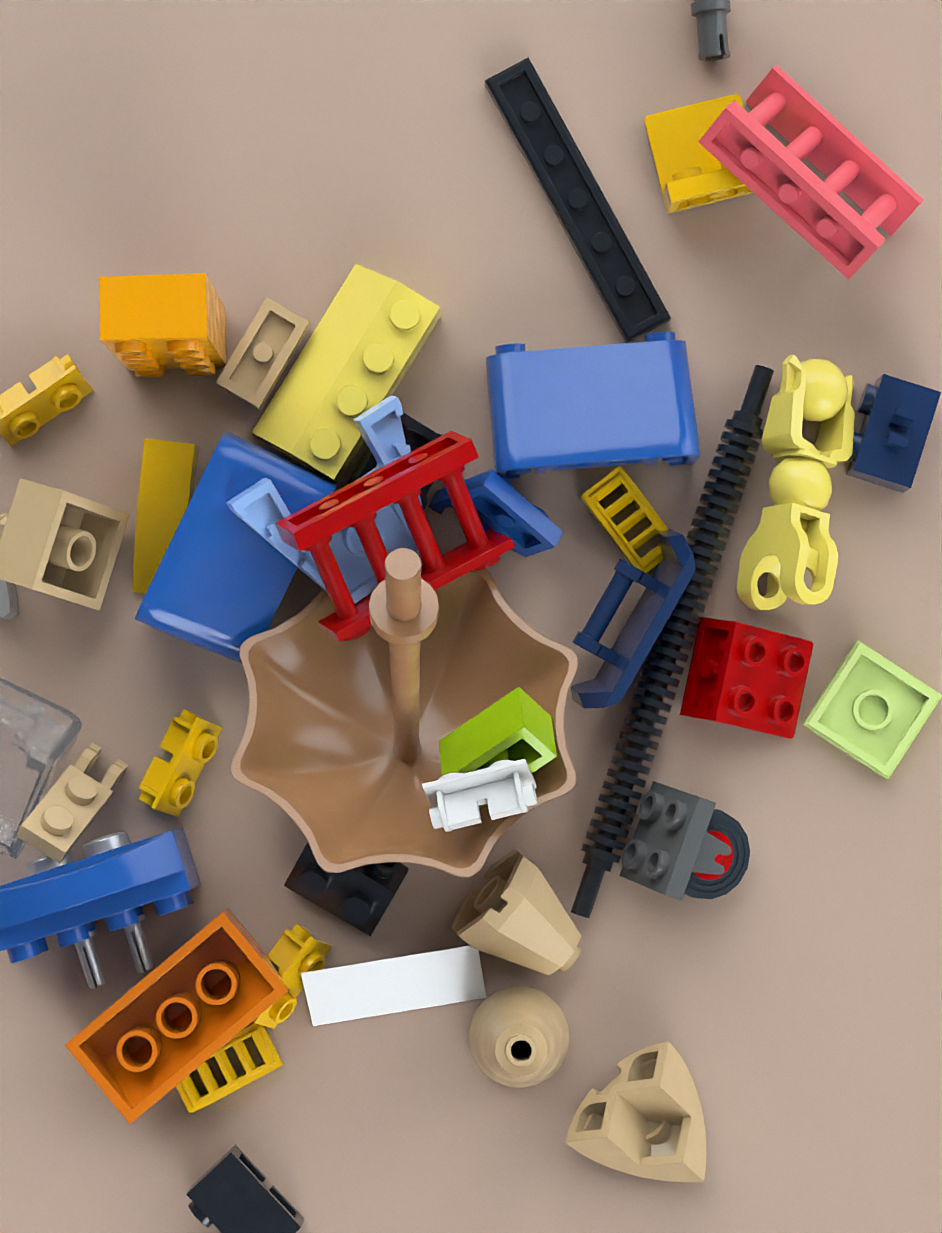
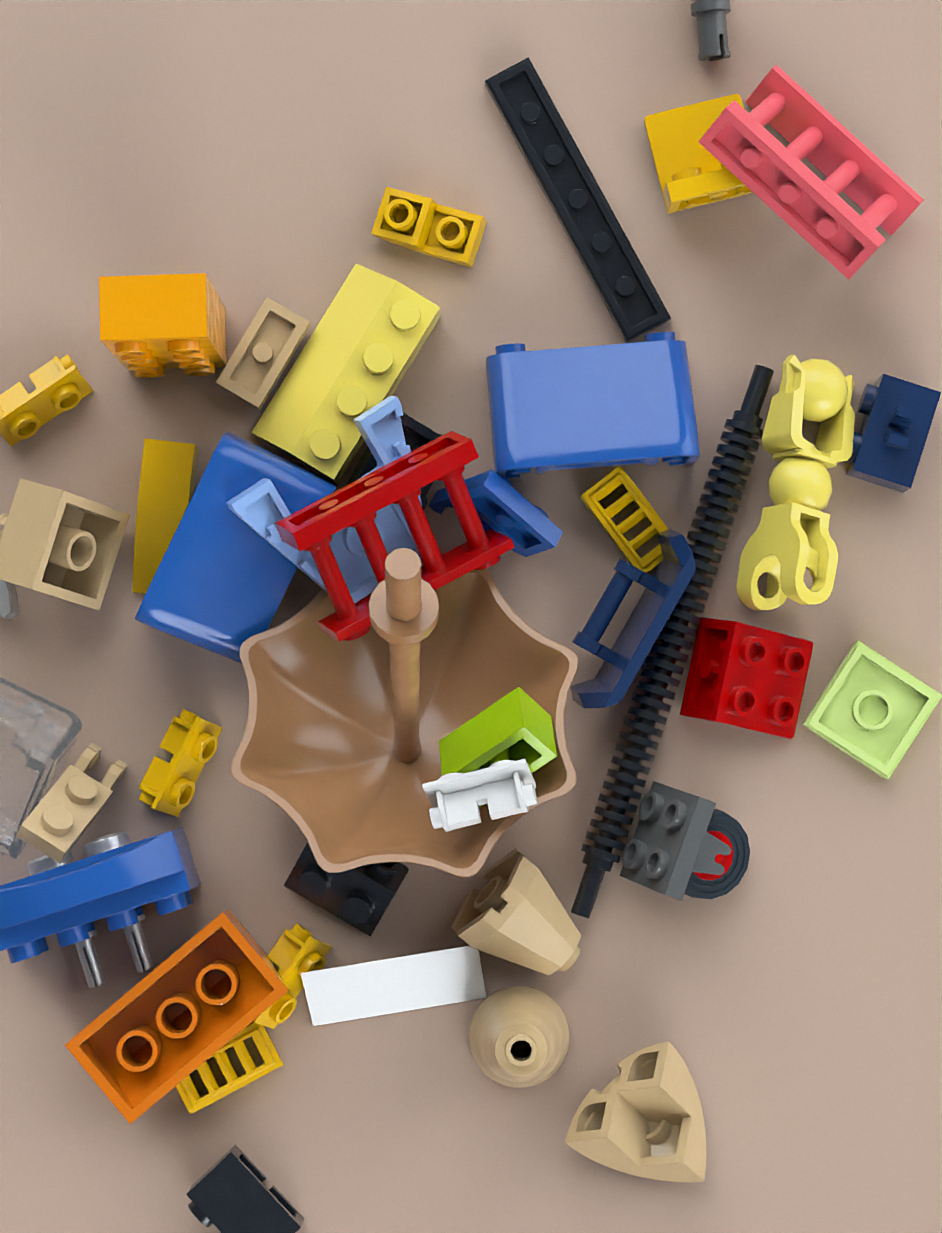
(429, 227): none -> yellow slope

